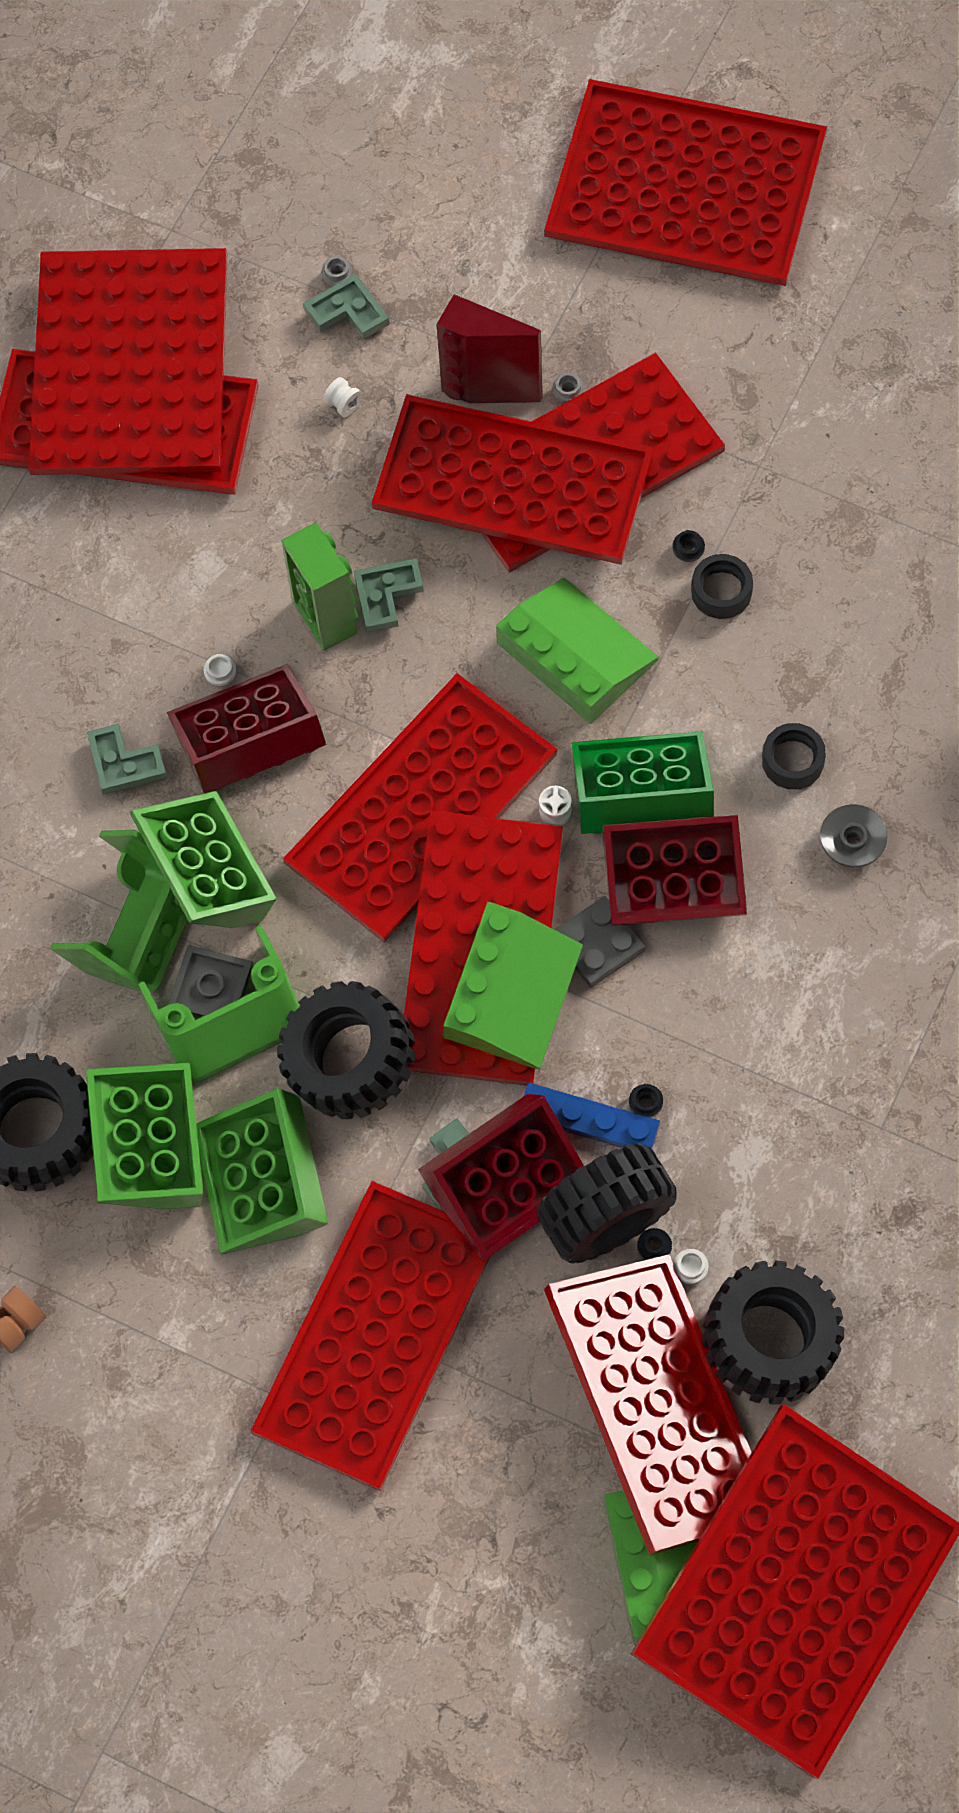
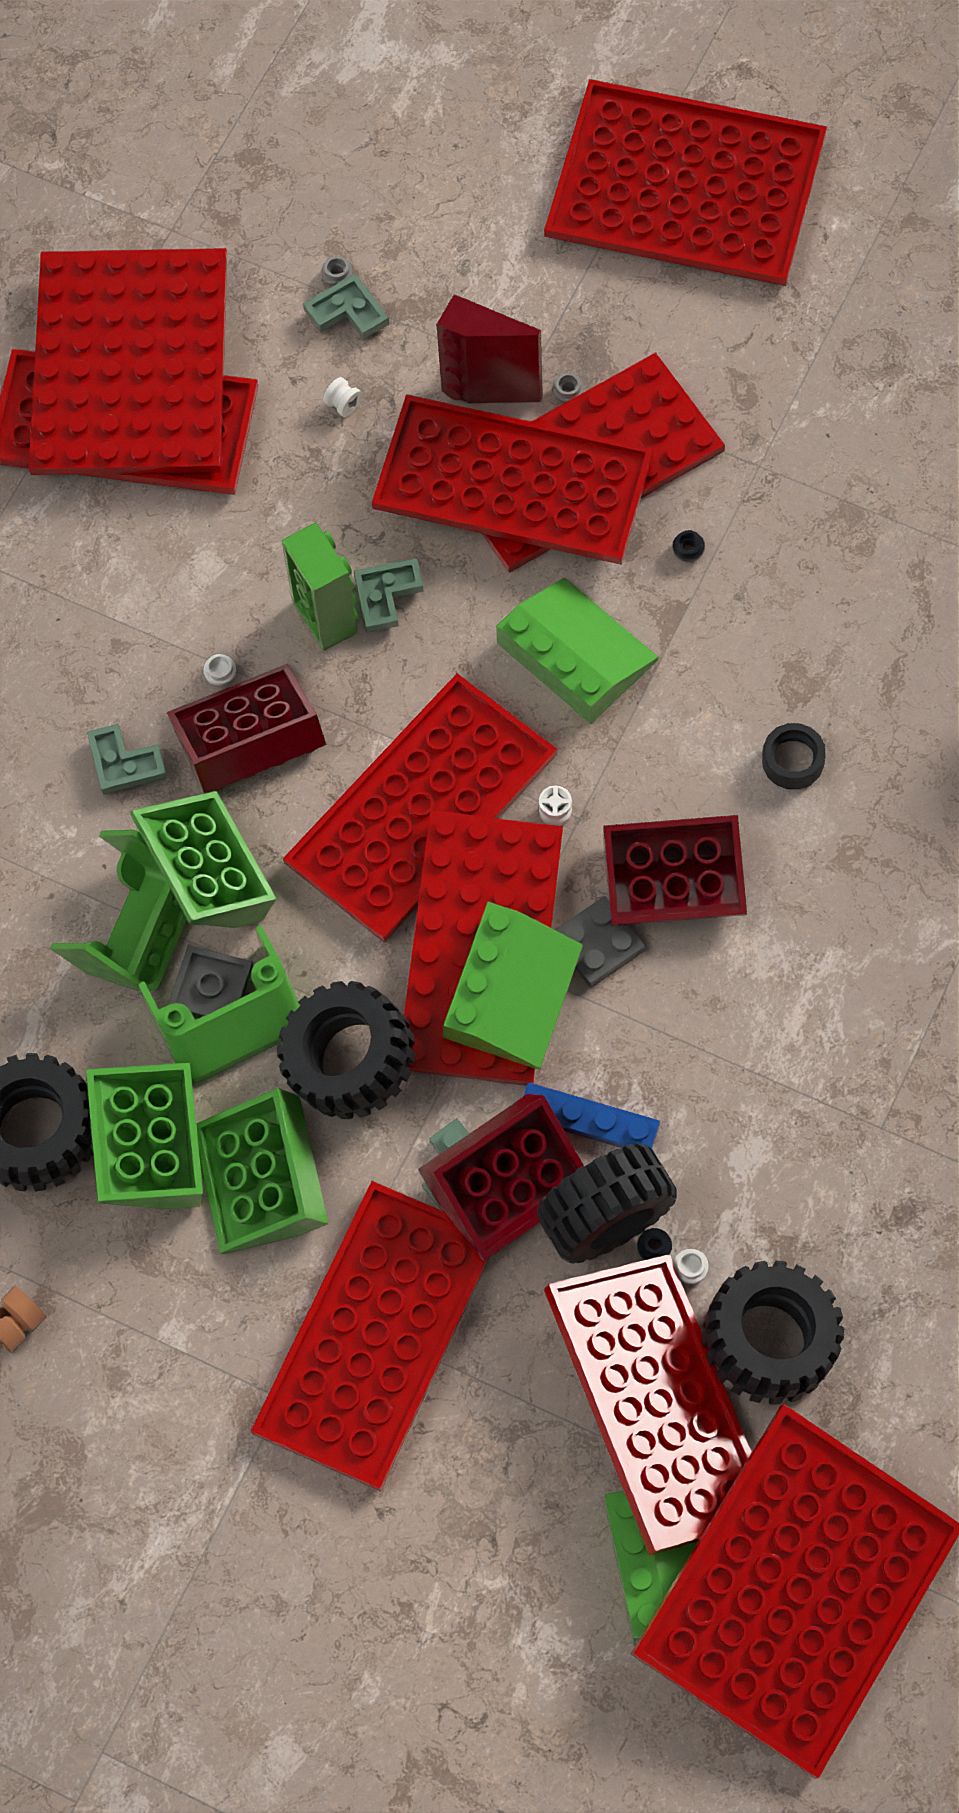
(642, 780): green slope -> none
(646, 1091): black plate -> none
(717, 564): black tyre -> none
(855, 822): dark grey dish -> none

